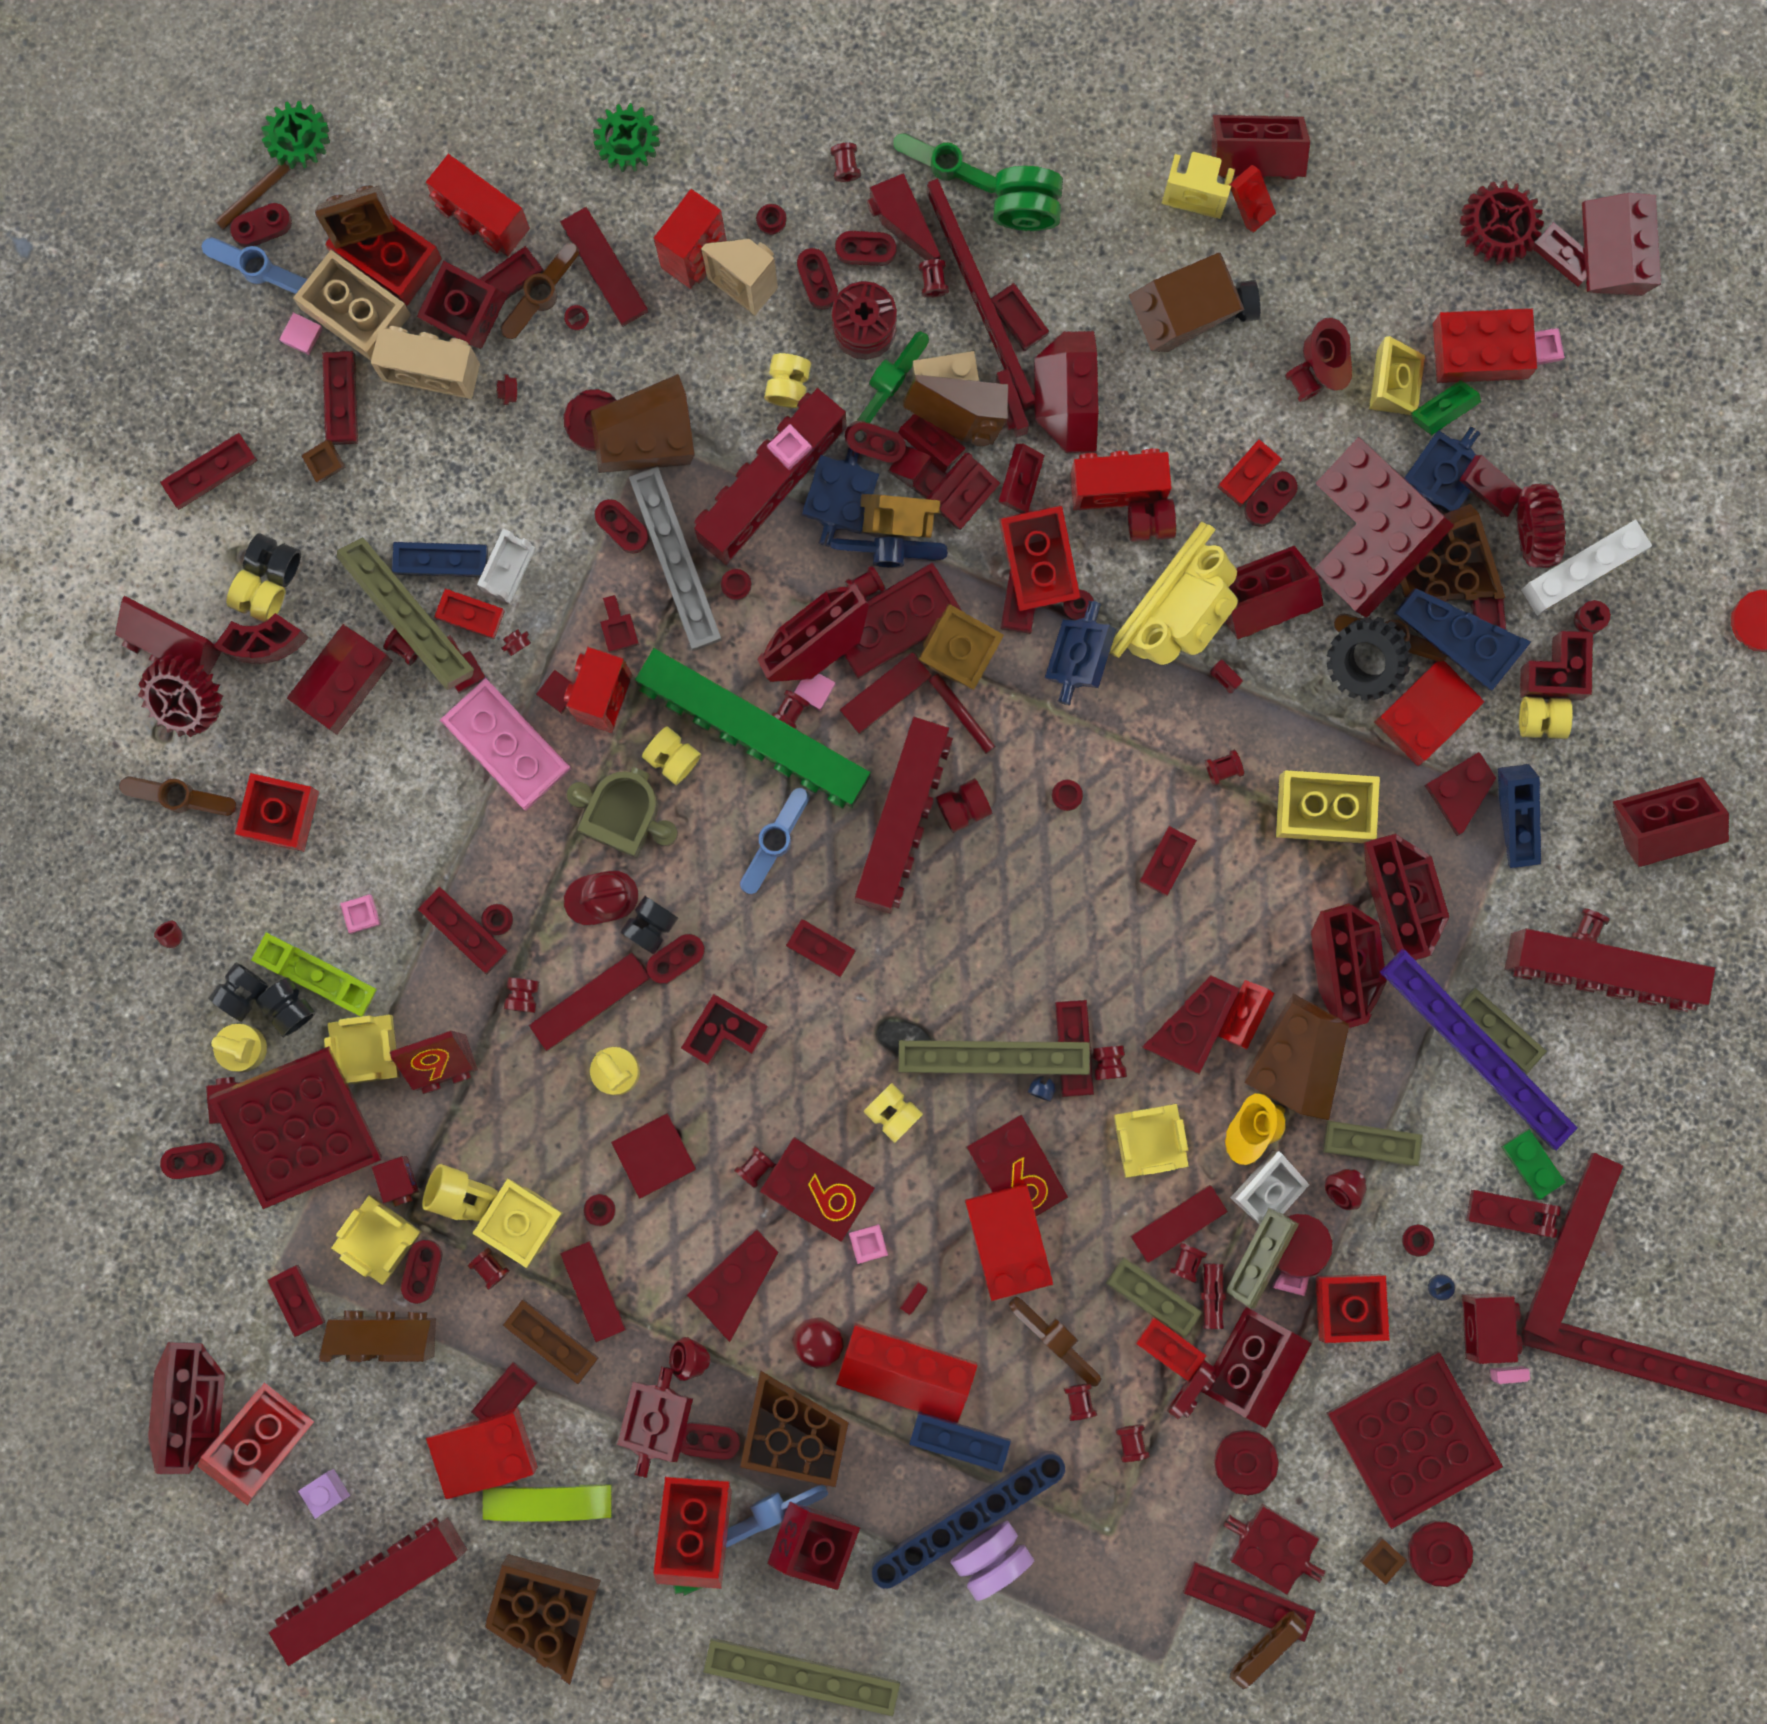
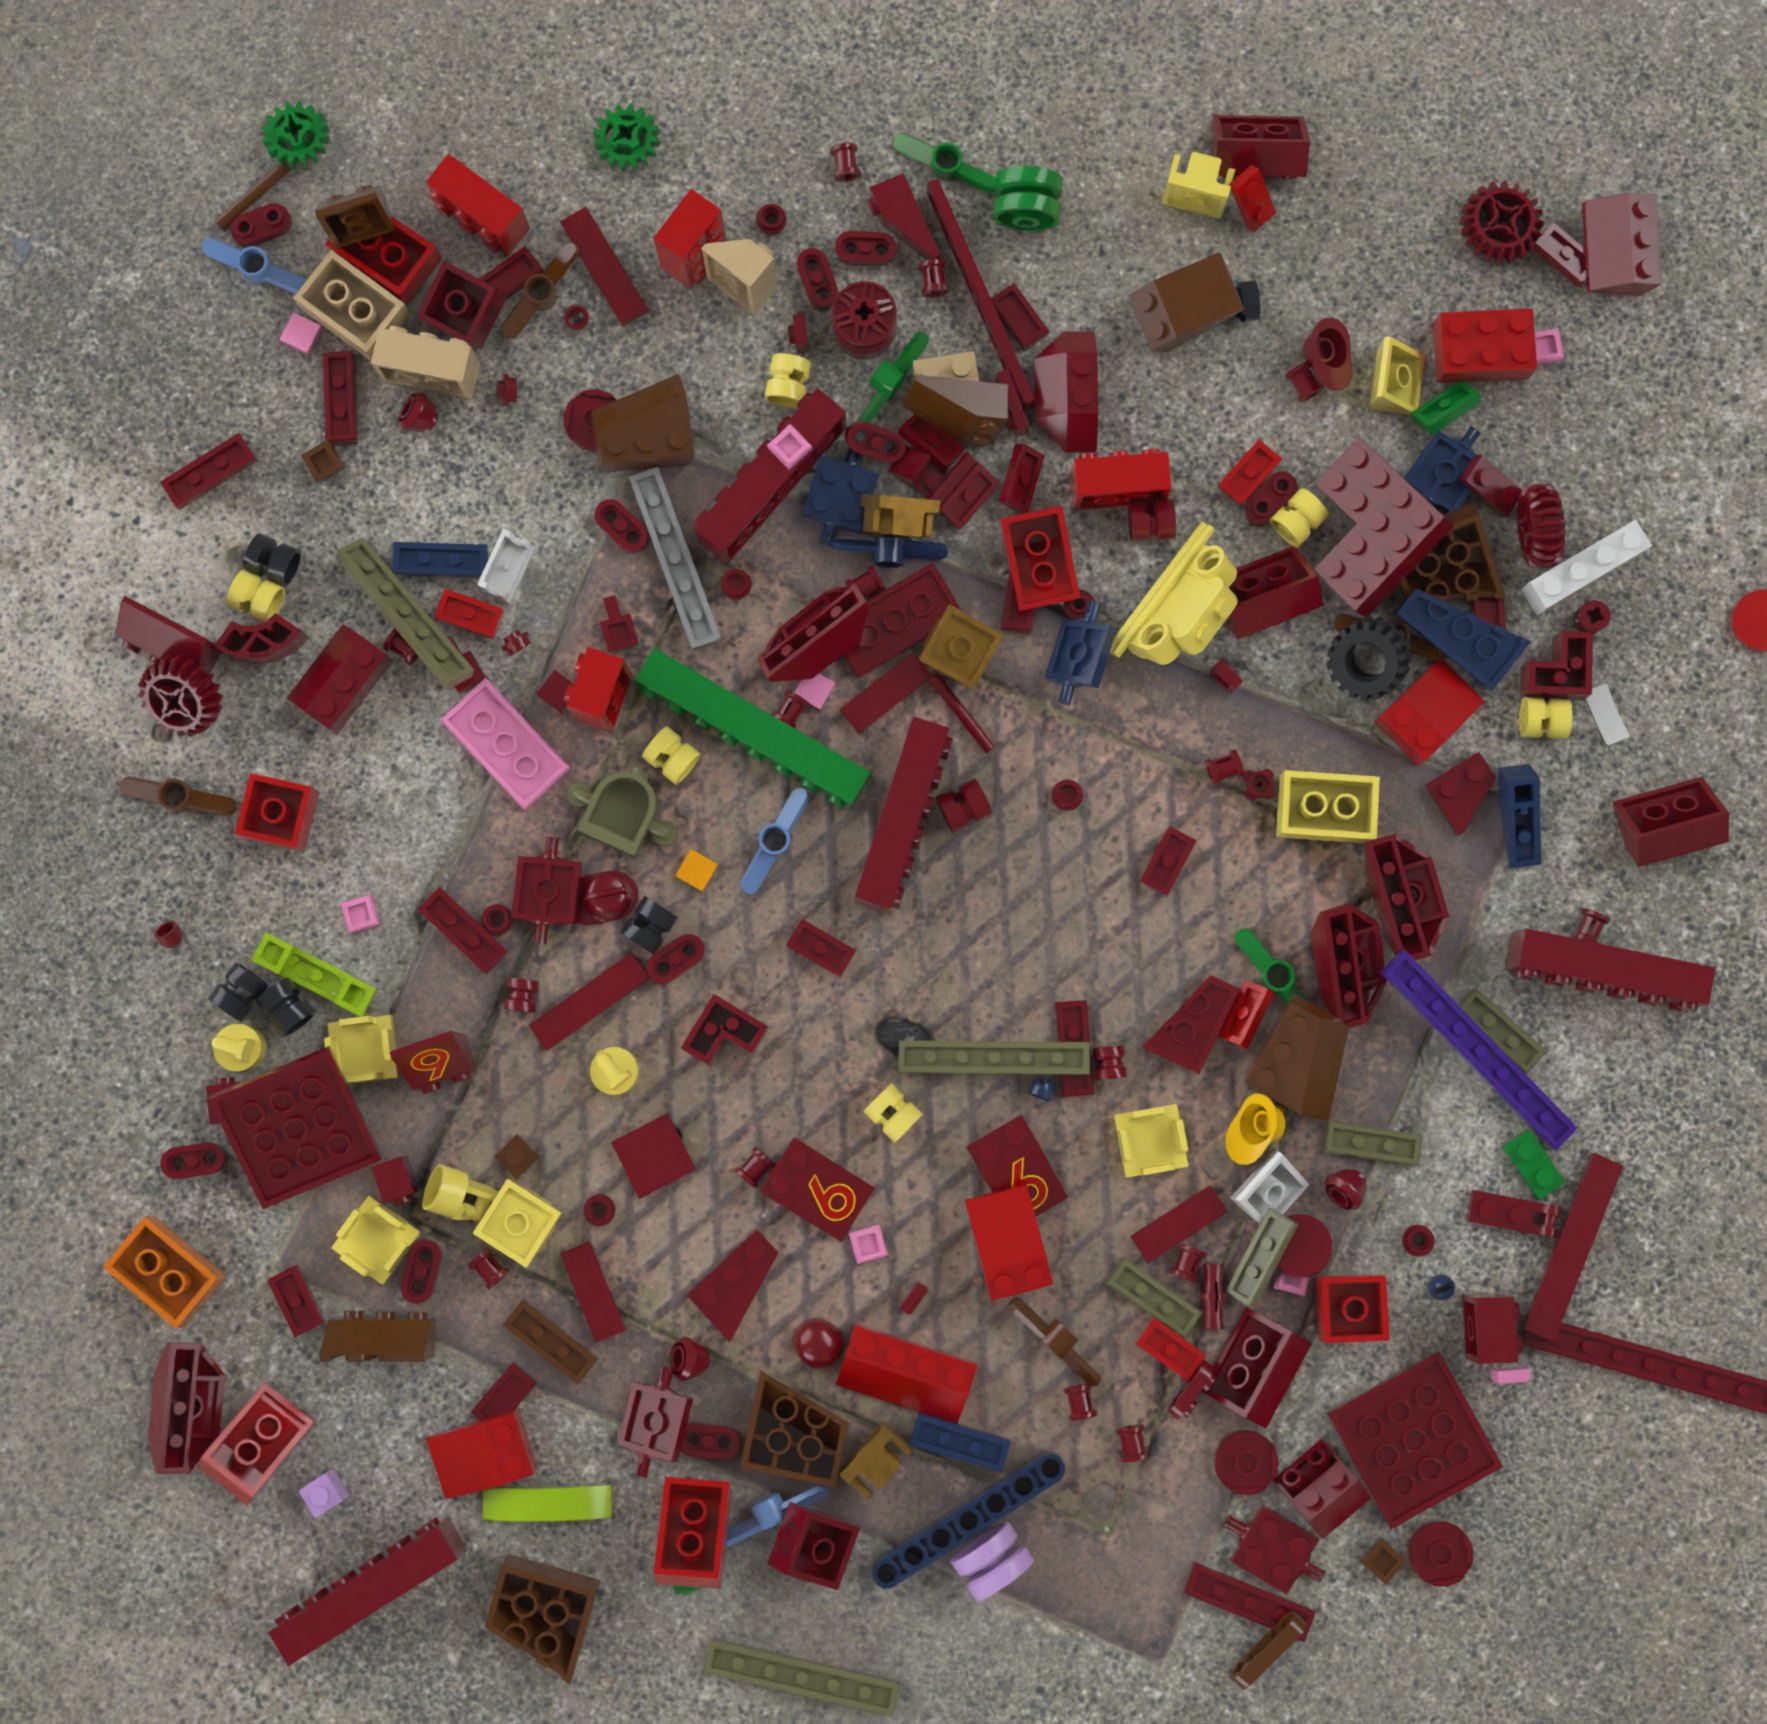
(164, 1271): none -> orange brick
(418, 413): none -> dark red cone
(516, 1156): none -> reddish brown plate
(546, 890): none -> dark red plate
(696, 870): none -> light orange tile
(798, 333): none -> dark red plate
(875, 1460): none -> pearl gold panel
(1253, 791): none -> dark red plate
(1264, 960): none -> green piece
(1303, 513): none -> light yellow wheel
(1322, 1488): none -> dark red slope
(1606, 715): none -> white sticker

